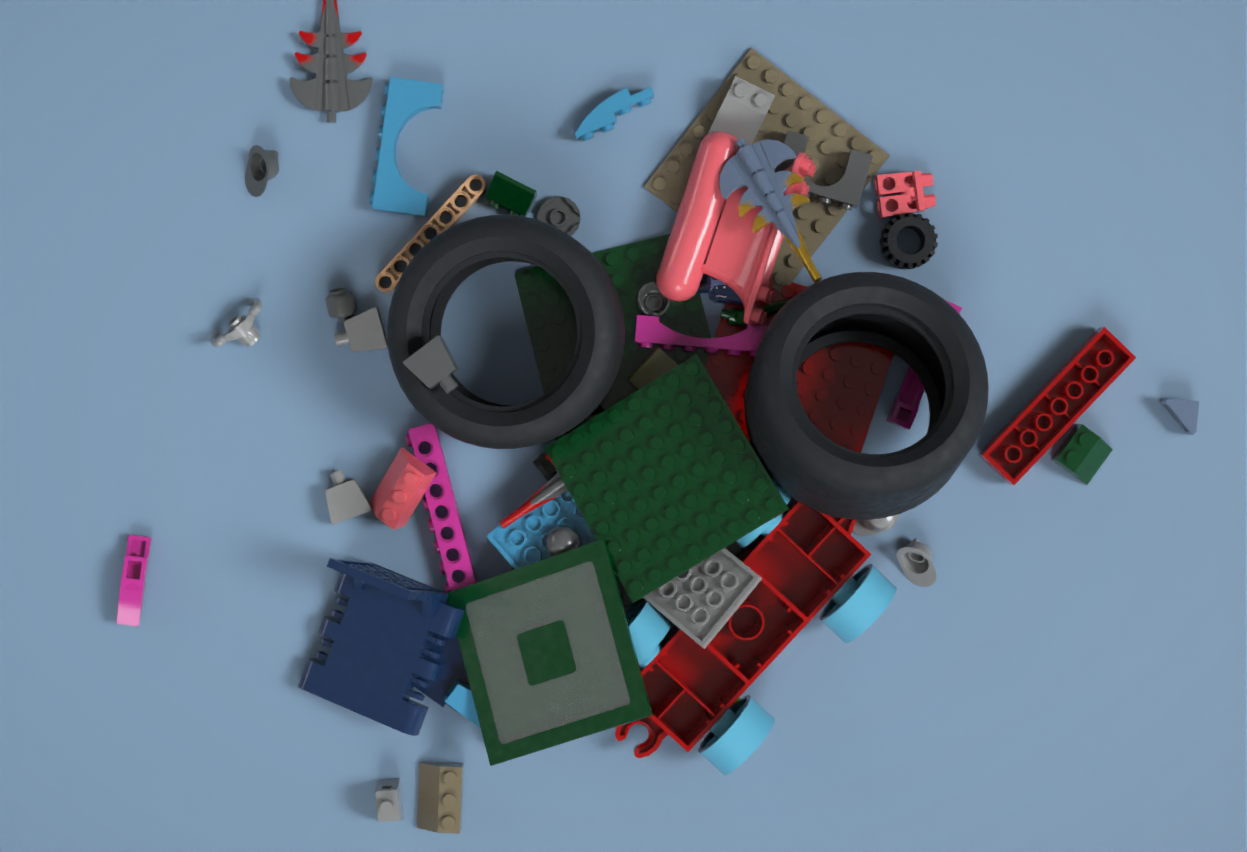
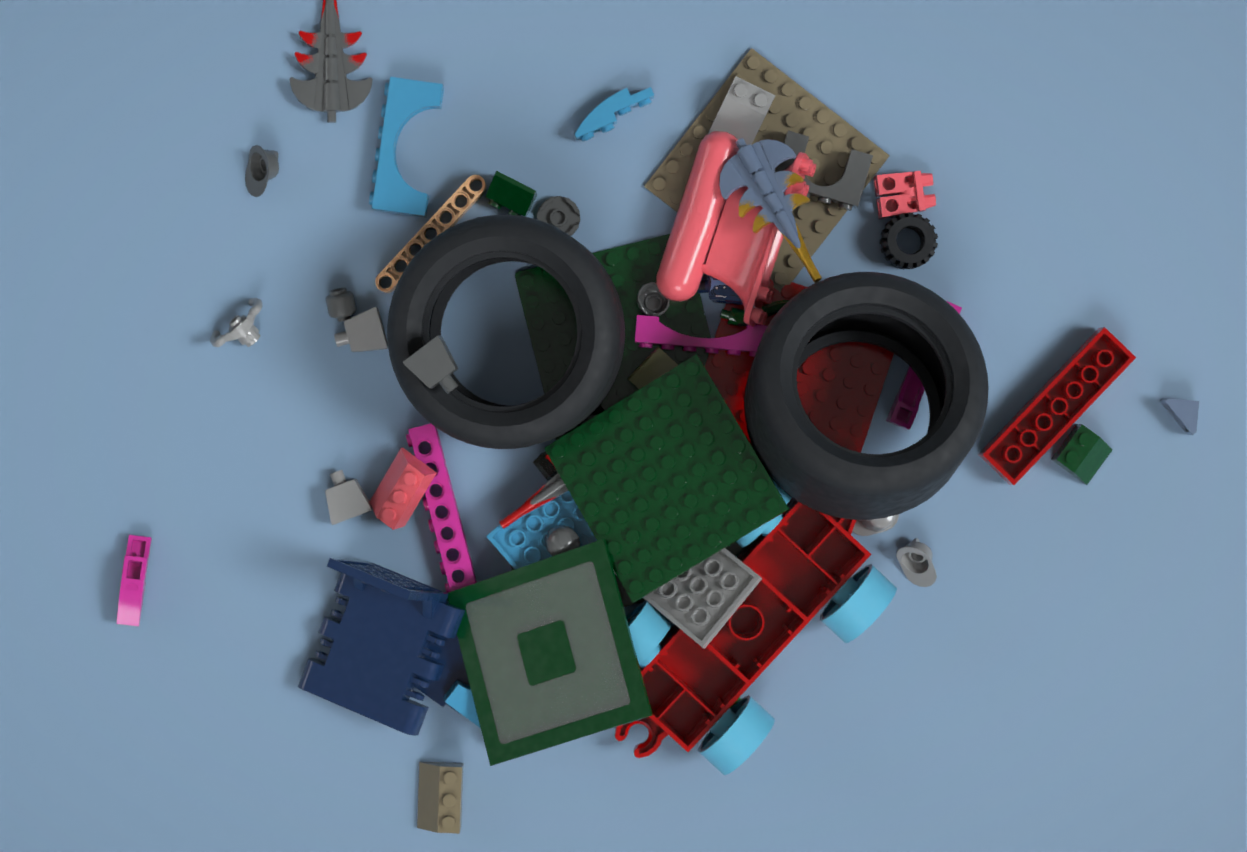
(389, 800): light grey torso -> none

